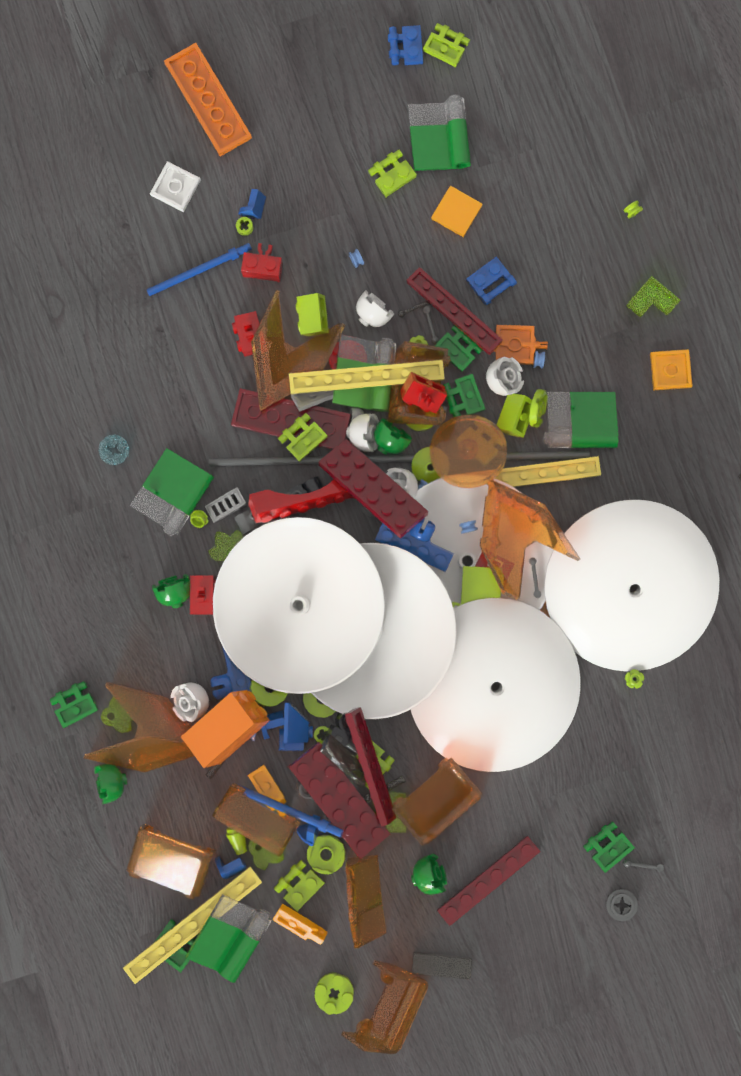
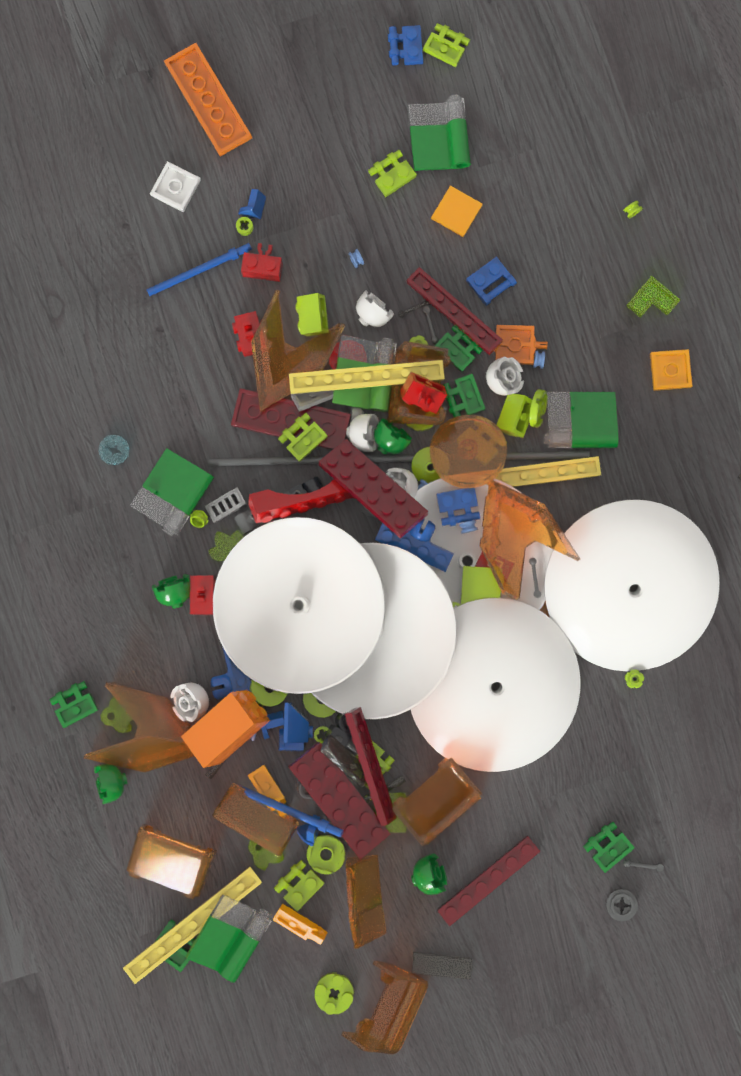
(231, 868): blue tile -> none
(237, 841): lime cone -> none
(458, 500): none -> blue plate

